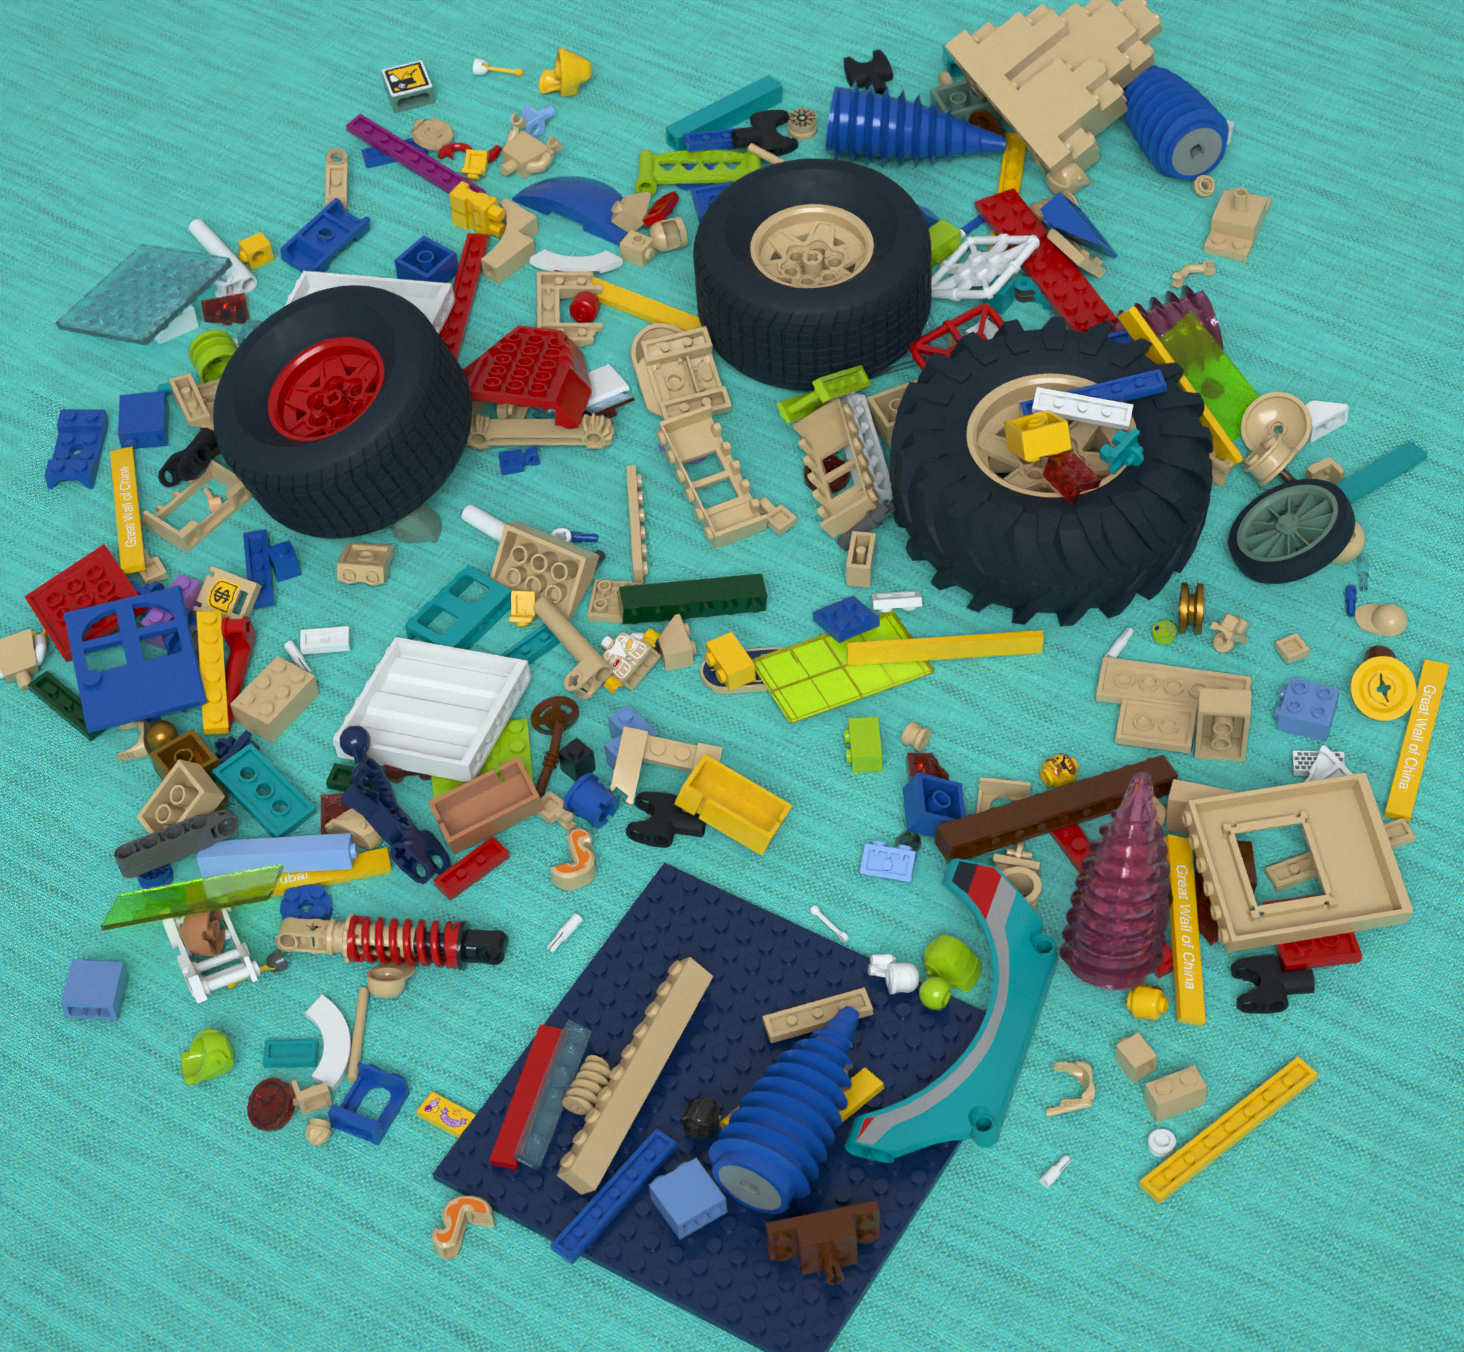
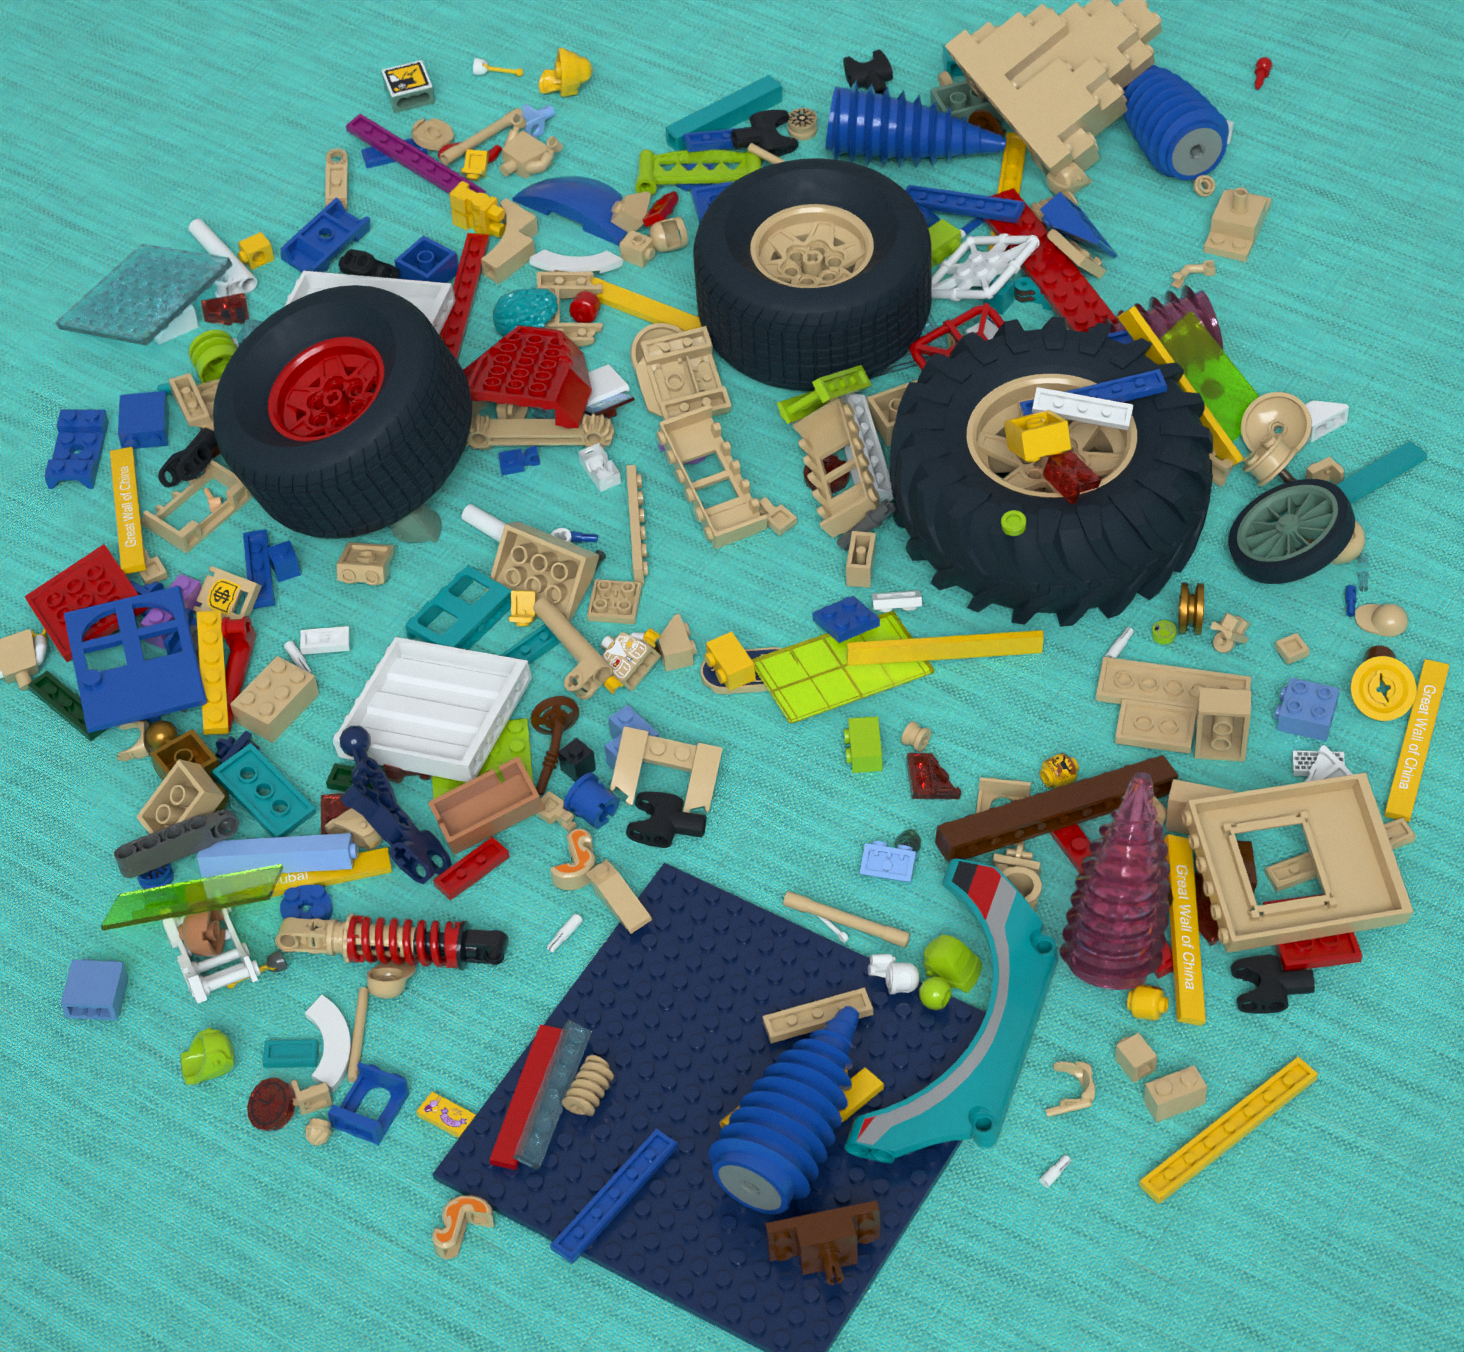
(363, 264): none -> black connector
(457, 150): none -> tan piece
(524, 307): none -> teal hair
(599, 469): none -> white piece
(618, 896): none -> tan slope
(634, 1076): tan brick -> none
(687, 1198): medium blue brick -> none
(692, 598): dark green brick -> none
(701, 1118): clear smoke head -> none
(733, 804): yellow piece -> none
(807, 905): none -> tan piece
(931, 802): blue brick -> none
(967, 204): none -> blue tile
(1013, 523): none -> lime tile
(1126, 452): teal hips -> none
(1161, 1142): white tile -> none
(1263, 68): none -> red bar

